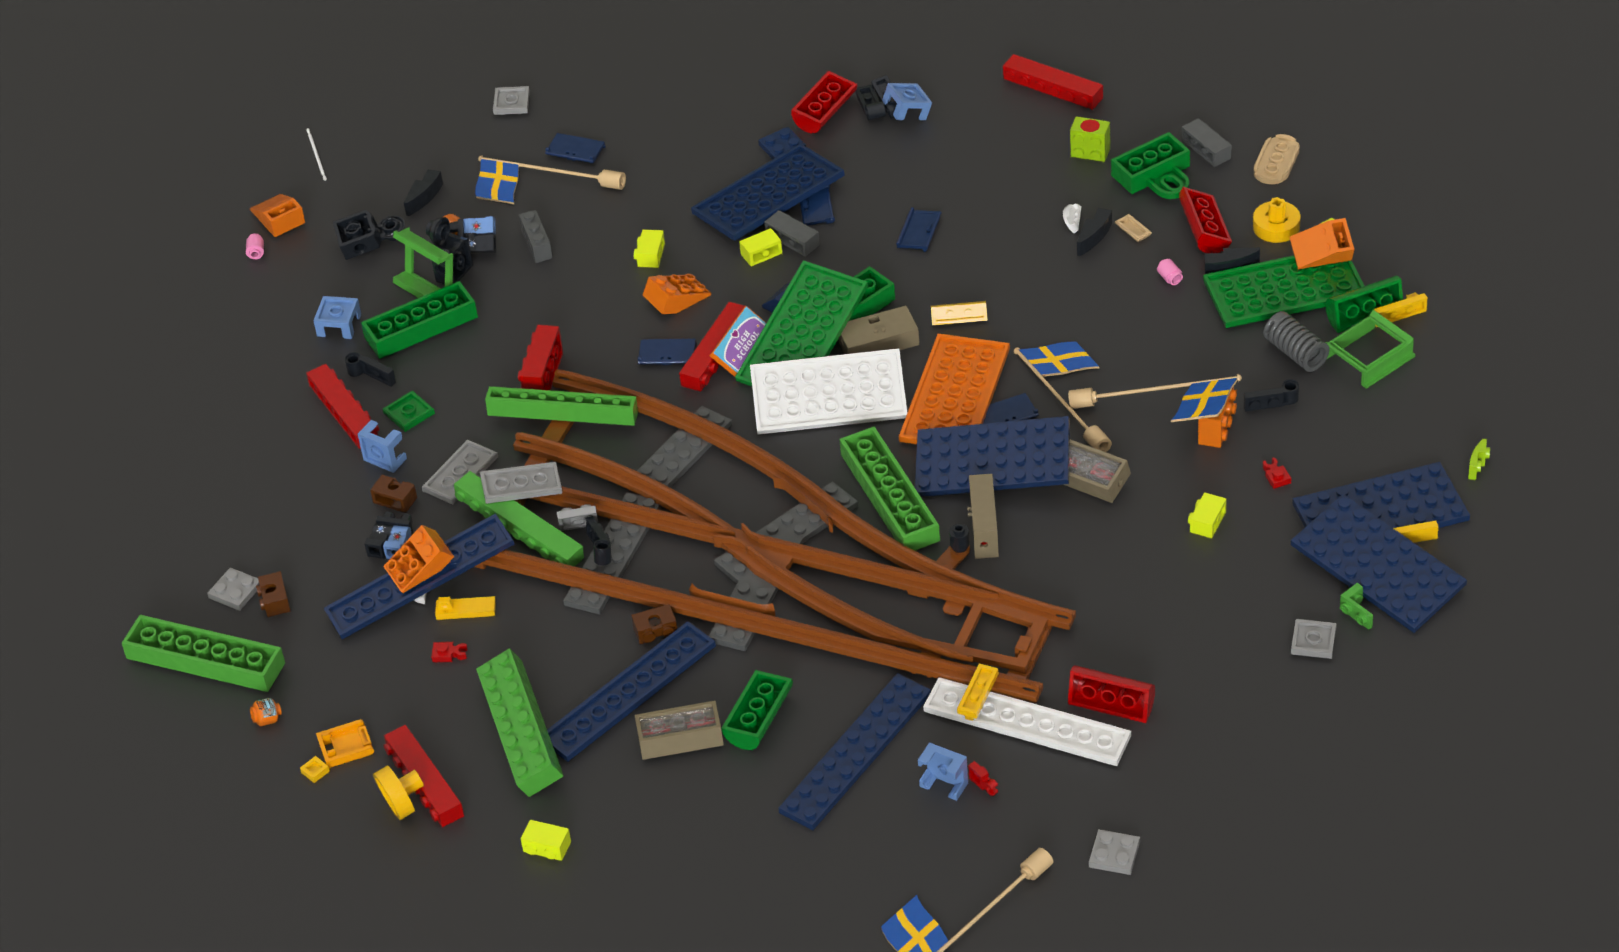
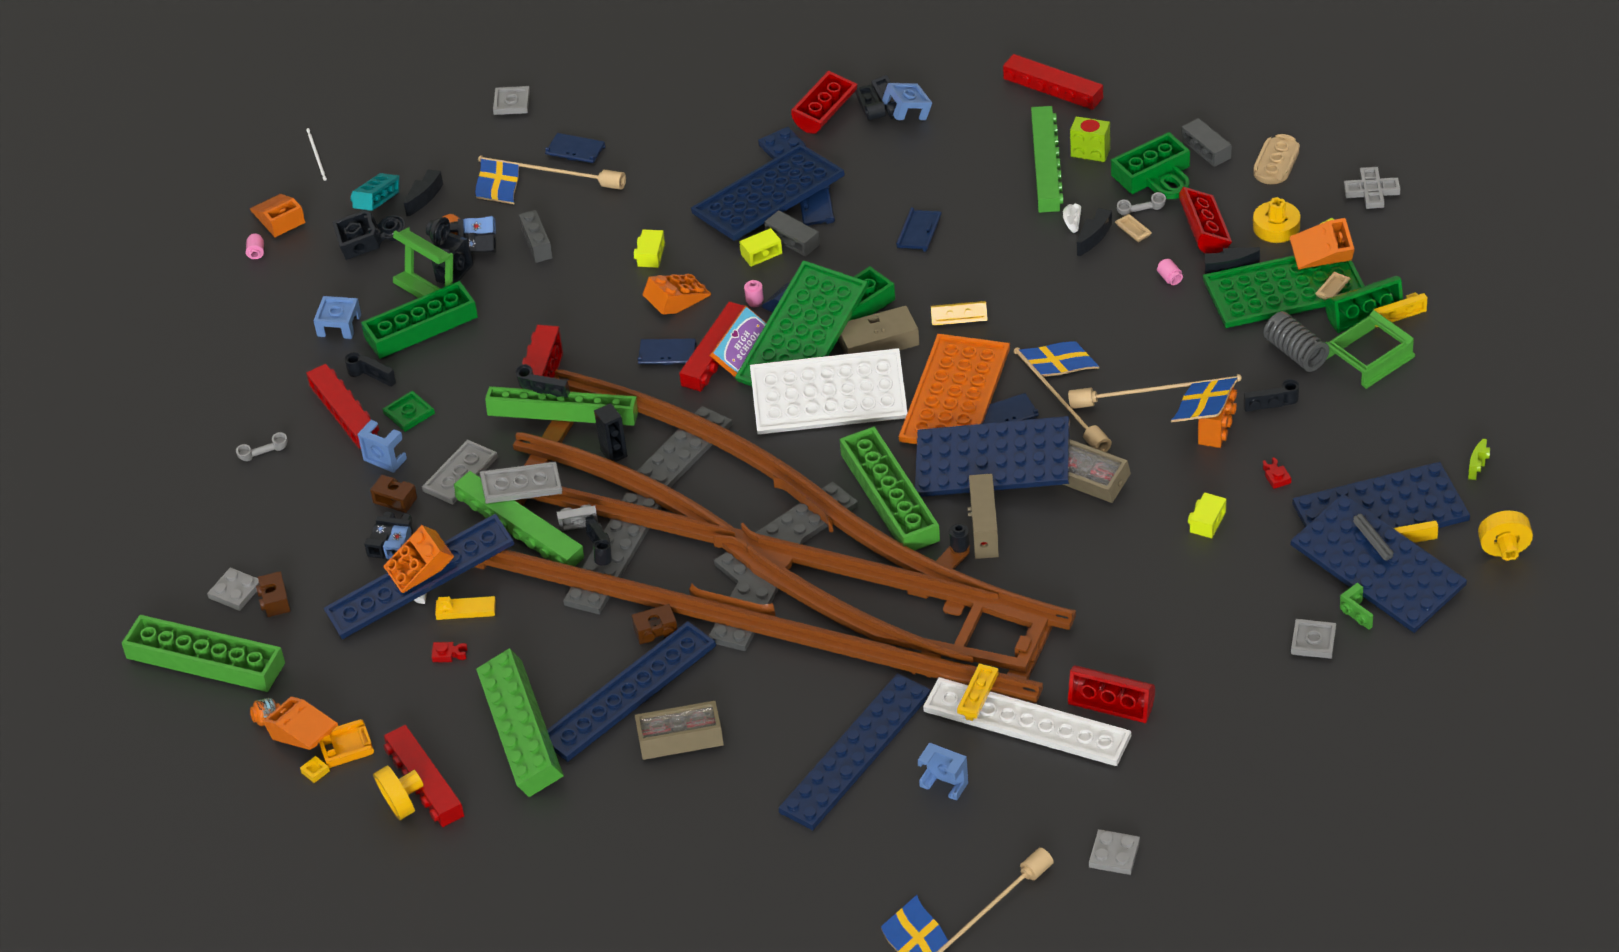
(246, 454): none -> light grey bar
(299, 724): none -> orange slope
(375, 191): none -> teal brick
(541, 384): none -> black plate
(546, 840): neon yellow brick -> none
(610, 433): none -> black brick
(754, 293): none -> bright pink brick
(756, 709): green brick -> none
(979, 775): red plate -> none
(1046, 159): none -> bright green brick
(1157, 202): none -> light grey bar
(1332, 286): none -> tan tile
(1371, 187): none -> light grey plate
(1373, 537): none -> dark grey axle
(1513, 534): none -> yellow piece

